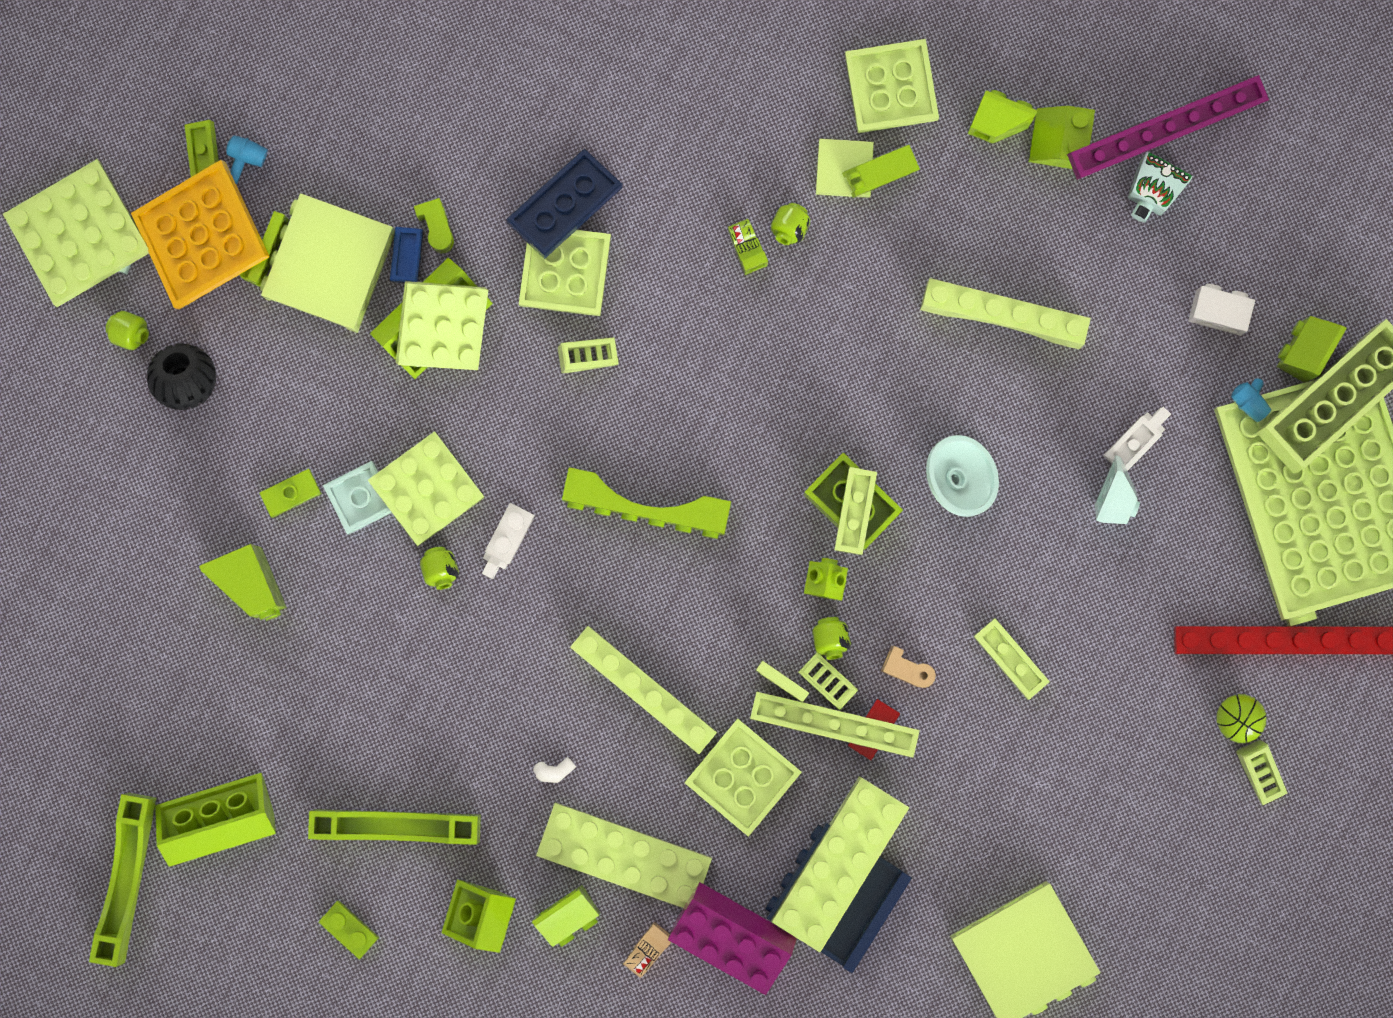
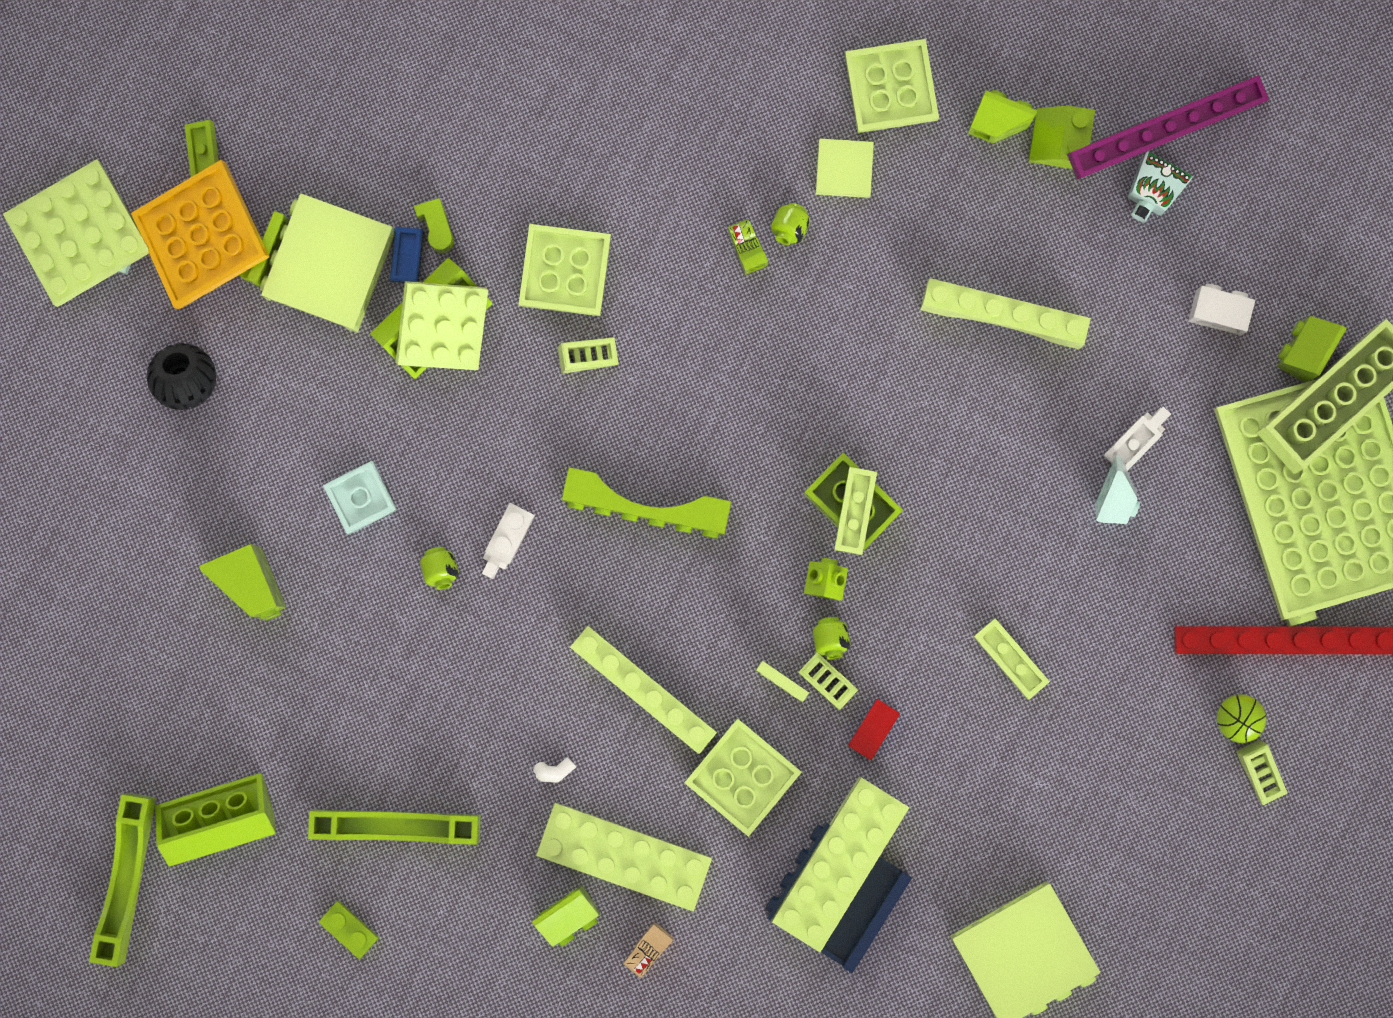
(127, 330): lime head -> none
(244, 152): dark azure piece -> none
(290, 493): lime plate -> none
(426, 489): yellowish green plate -> none
(478, 916): lime slope -> none
(564, 203): dark blue tile -> none
(732, 938): magenta brick -> none
(835, 724): yellowish green plate -> none
(881, 171): lime hinge -> none
(919, 675): tan leg -> none
(971, 471): light aqua dish -> none
(1250, 400): dark azure piece -> none

